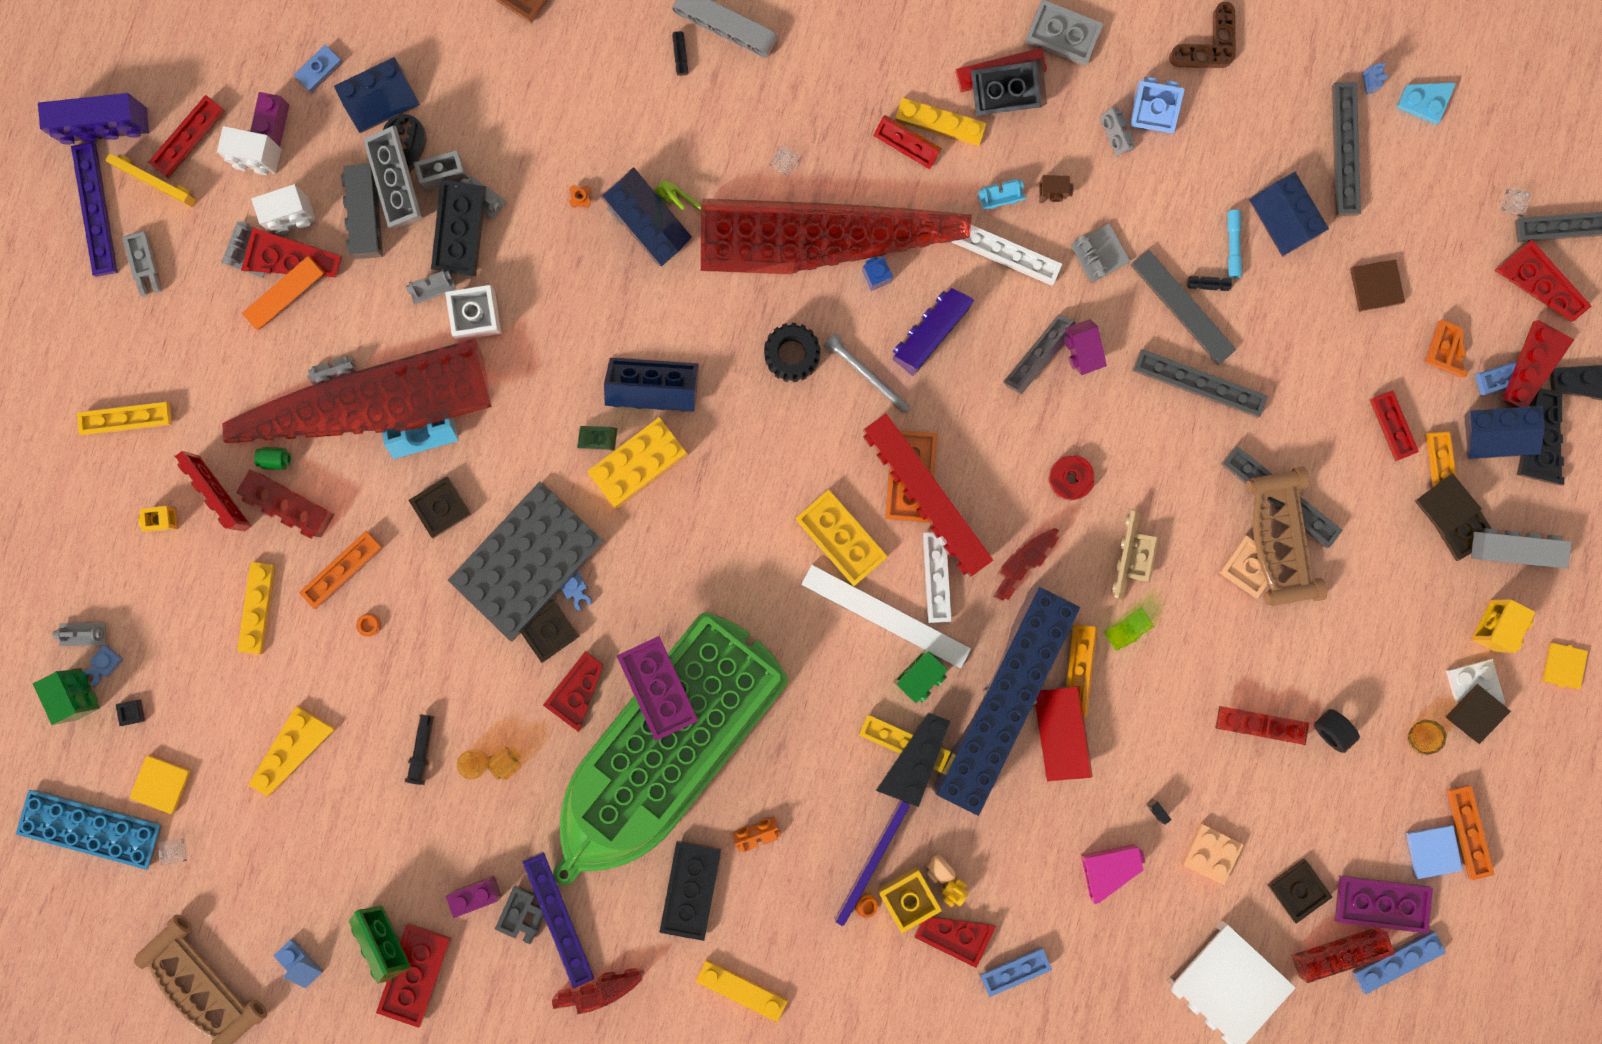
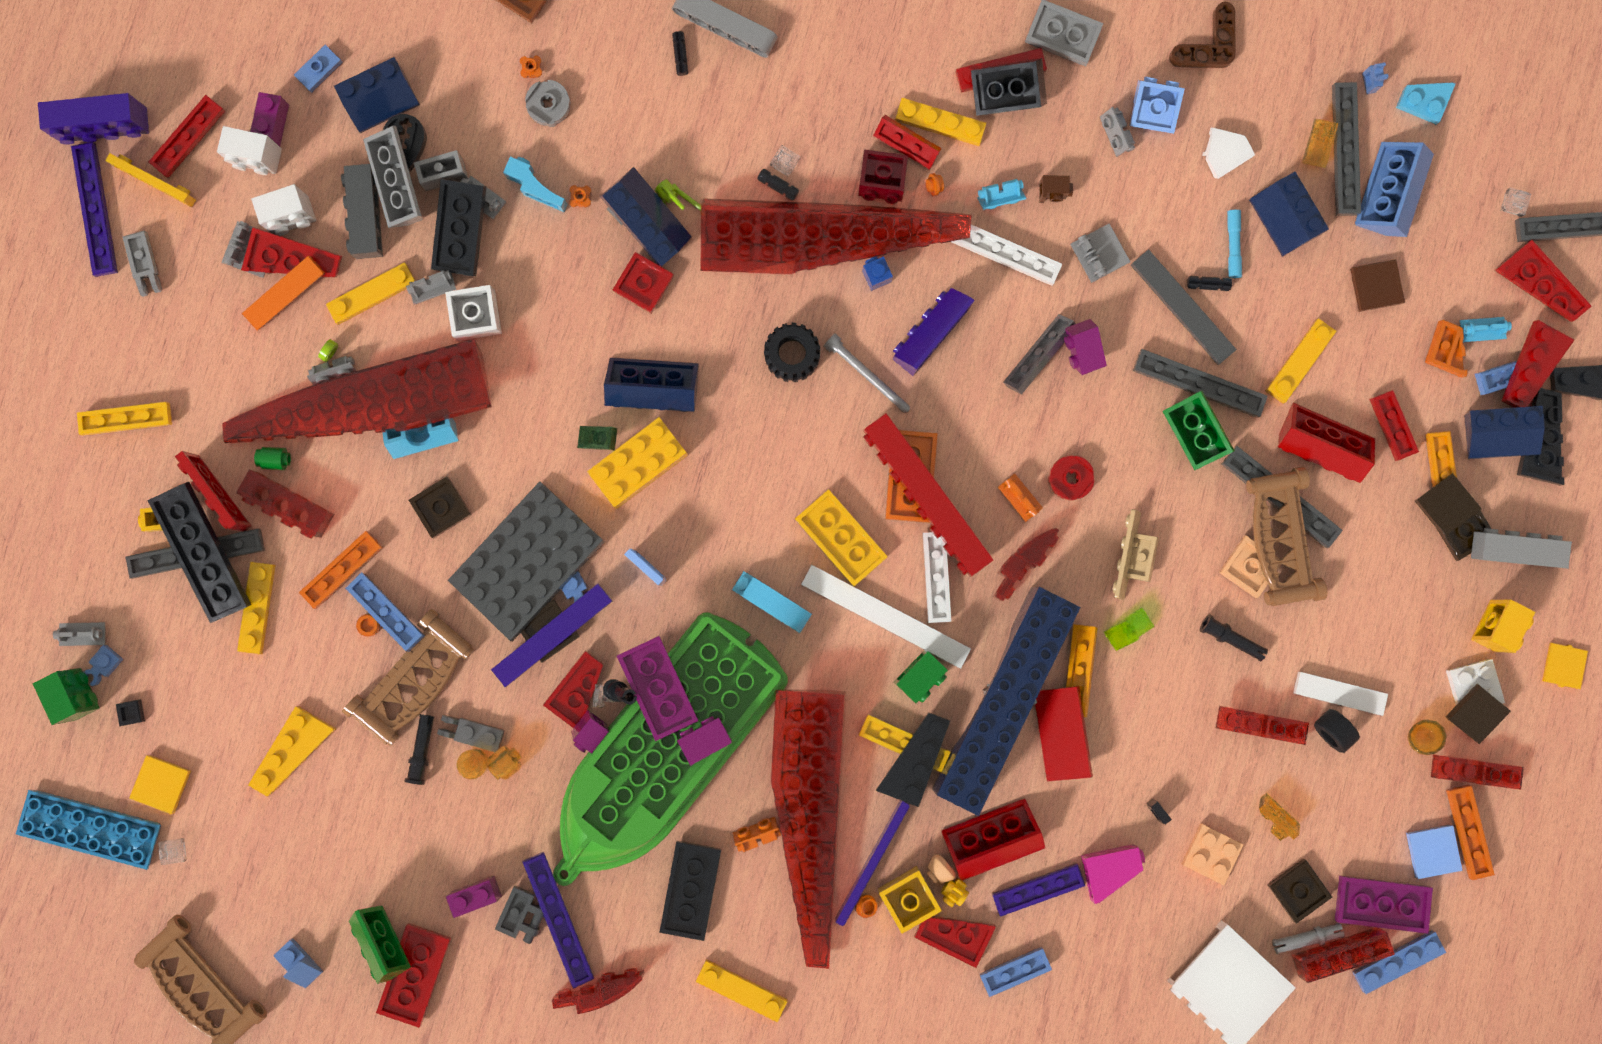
(165, 559): none -> dark grey tile
(199, 552): none -> black plate
(328, 350): none -> lime tile
(370, 293): none -> yellow plate
(372, 711): none -> medium nougat piece
(385, 612): none -> medium blue plate
(473, 733): none -> flat silver hinge
(521, 172): none -> medium azure slope
(533, 72): none -> orange plate
(551, 115): none -> light grey plate
(551, 635): none -> dark purple tile
(589, 732): none -> magenta brick
(599, 697): none -> clear tile
(618, 692): none -> black pin
(643, 282): none -> red plate
(646, 567): none -> light blue tile
(705, 740): none -> magenta brick
(771, 602): none -> medium azure arch
(778, 184): none -> black axle
(807, 800): none -> clear red wedge
(883, 176): none -> dark red plate
(934, 184): none -> orange plate
(993, 839): none -> red slope
(1020, 497): none -> orange hinge
(1038, 889): none -> dark purple tile
(1198, 430): none -> green slope
(1224, 633): none -> black pin
(1226, 151): none -> white slope
(1283, 822): none -> clear yellow hinge
(1300, 361): none -> yellow plate
(1308, 938): none -> light grey pin
(1320, 143): none -> clear yellow hinge
(1327, 443): none -> red slope
(1340, 693): none -> white tile
(1394, 188): none -> medium blue slope
(1477, 772): none -> clear red slope
(1485, 329): none -> medium azure hinge

